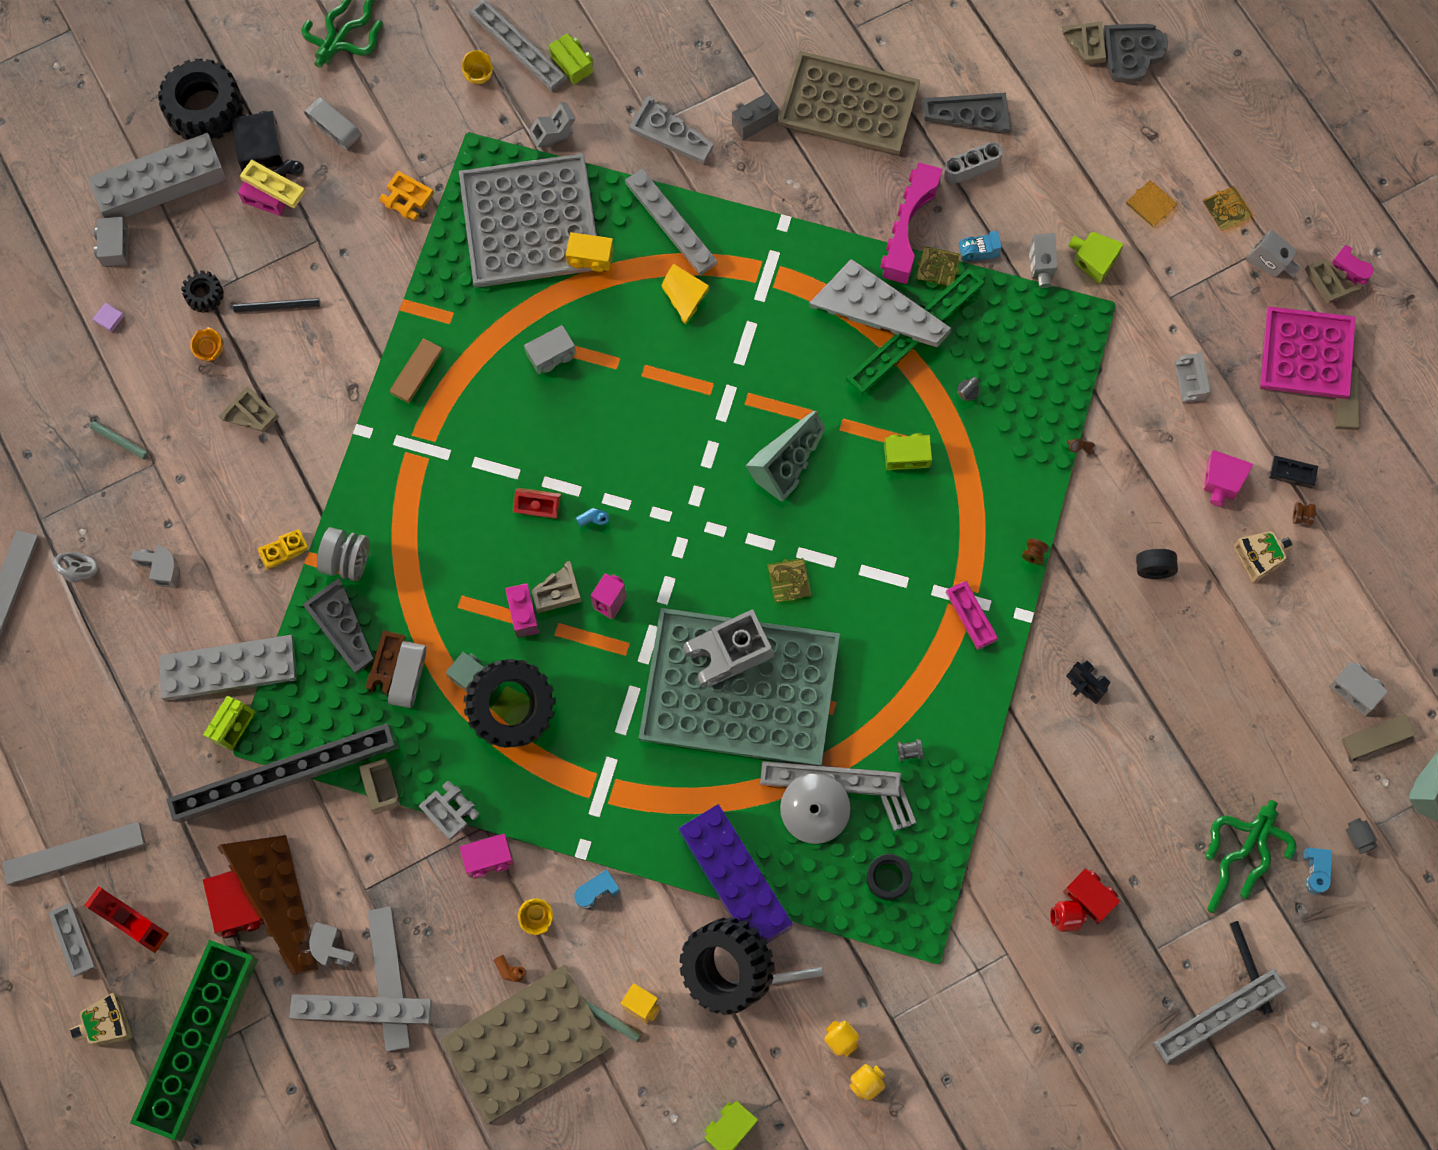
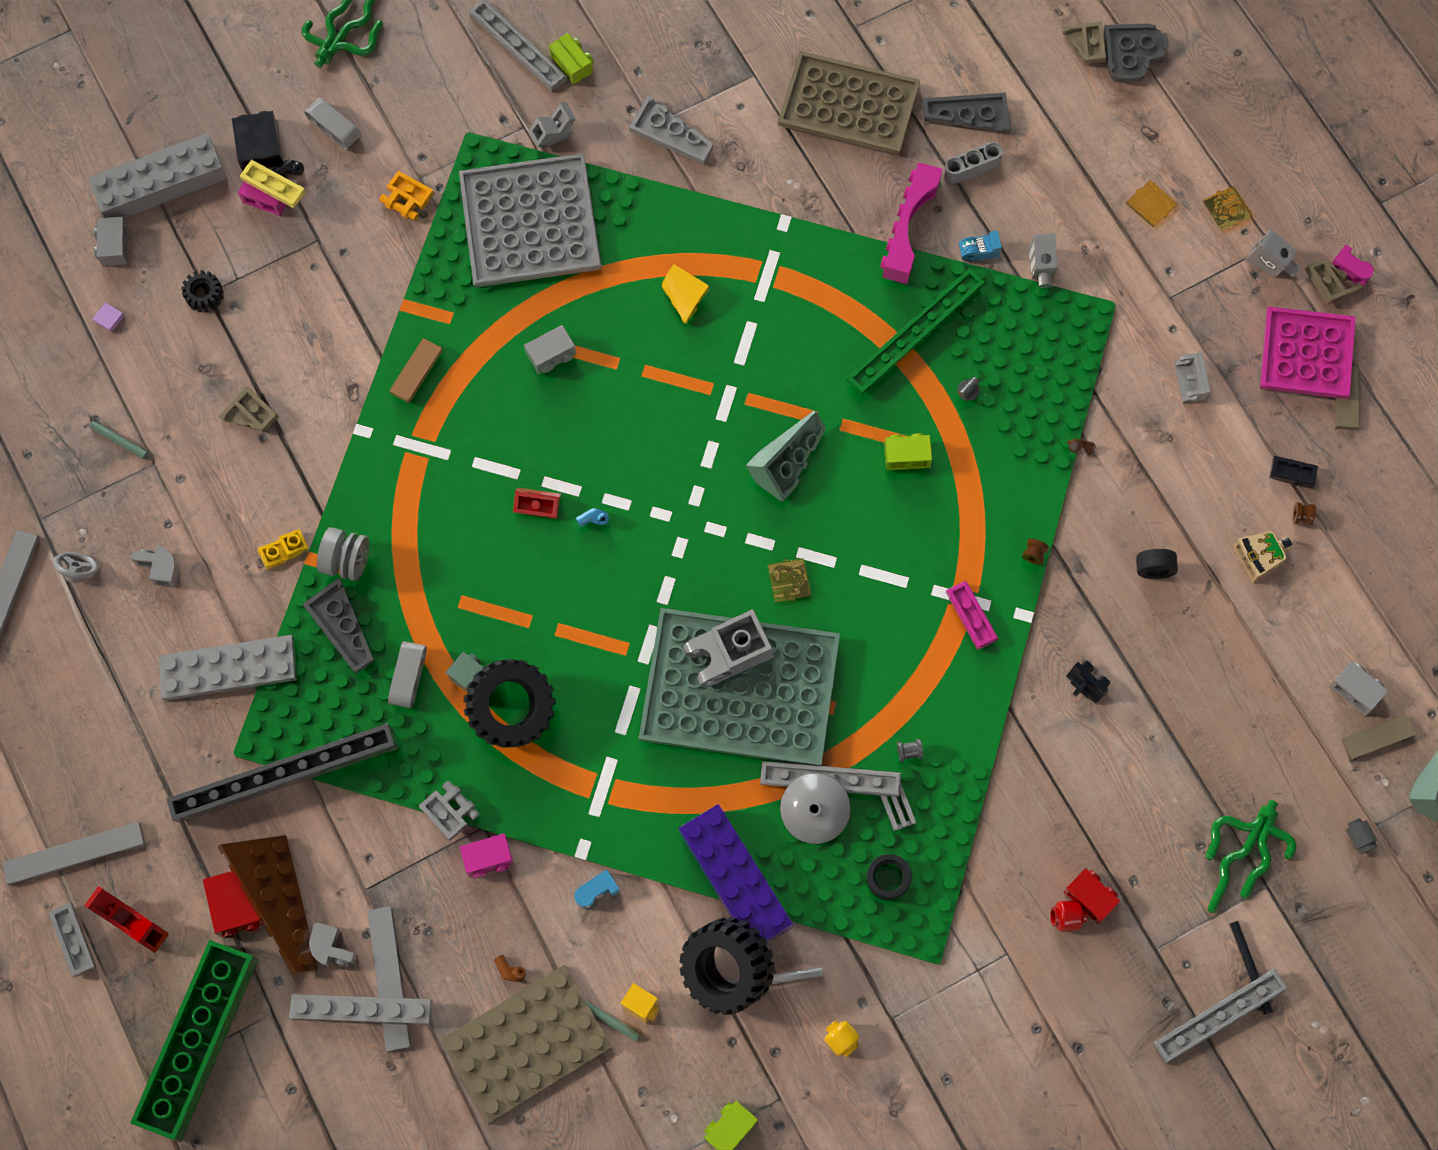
(103, 1022): torso -> none
(197, 77): black tyre -> none
(206, 344): light orange hair -> none
(229, 723): lime brick -> none
(275, 305): black bar -> none
(380, 786): dark tan panel -> none
(385, 661): reddish brown plate -> none
(477, 67): yellow hair -> none
(510, 707): clear yellow piece -> none
(522, 610): dark pink brick -> none
(535, 916): yellow hair -> none
(557, 590): dark tan wing -> none
(589, 252): yellow brick -> none
(609, 595): dark pink brick -> none
(671, 222): light grey plate -> none
(755, 116): dark grey brick -> none
(868, 1082): yellow head -> none
(874, 303): light grey wing -> none
(938, 266): clear yellow piece -> none
(1096, 254): lime torso -> none
(1224, 476): dark pink torso -> none
(1319, 869): dark azure leg -> none

